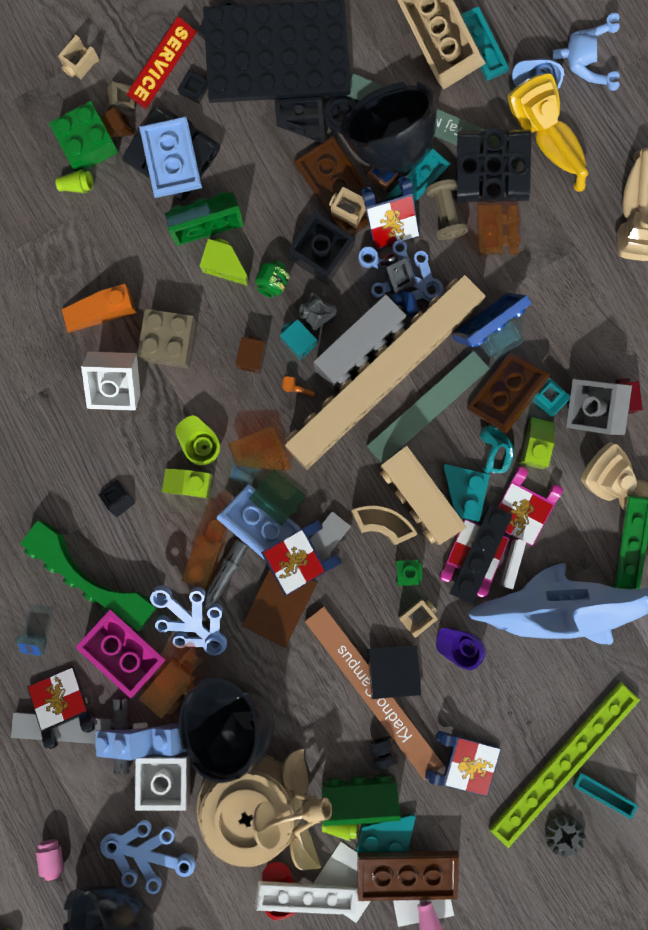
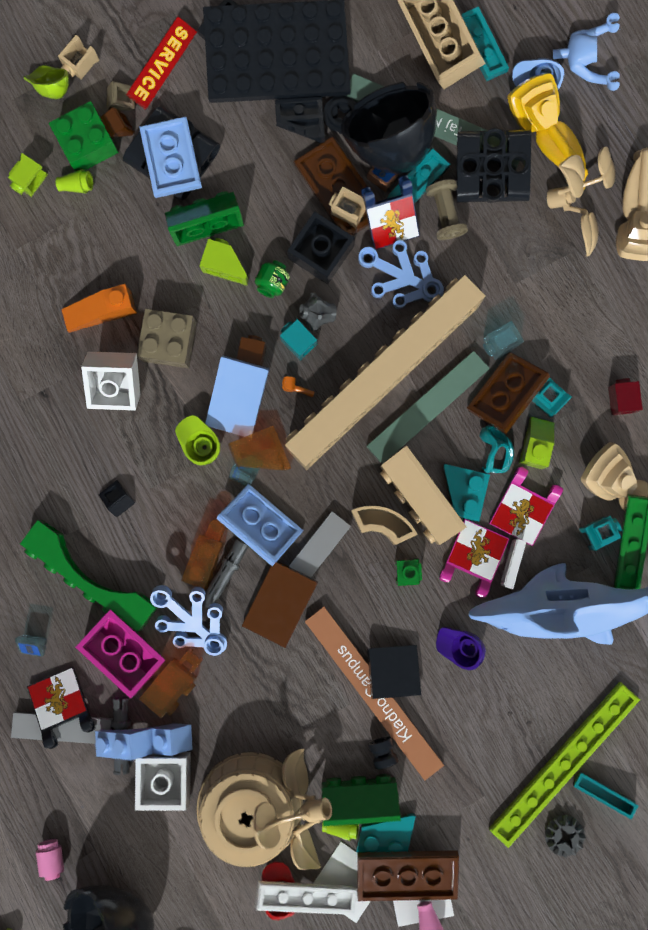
(26, 176): none -> lime window
(49, 81): none -> lime cap
(143, 855): light blue plant -> none
(187, 483): lime slope -> none
(193, 86): black tile -> none
(225, 728): black piece -> none
(236, 396): none -> light blue tile
(277, 497): clear green piece -> none
(296, 560): flag -> none
(360, 342): light grey brick -> none
(397, 272): black bracket -> none
(407, 300): blue arm -> none
(419, 617): tan window -> none
(468, 766): flag -> none
(480, 554): black plate -> none
(490, 230): clear orange plate -> none
(491, 319): blue plate -> none
(563, 197): none -> tan plant
(599, 407): light grey brick -> none
(602, 532): none -> teal window

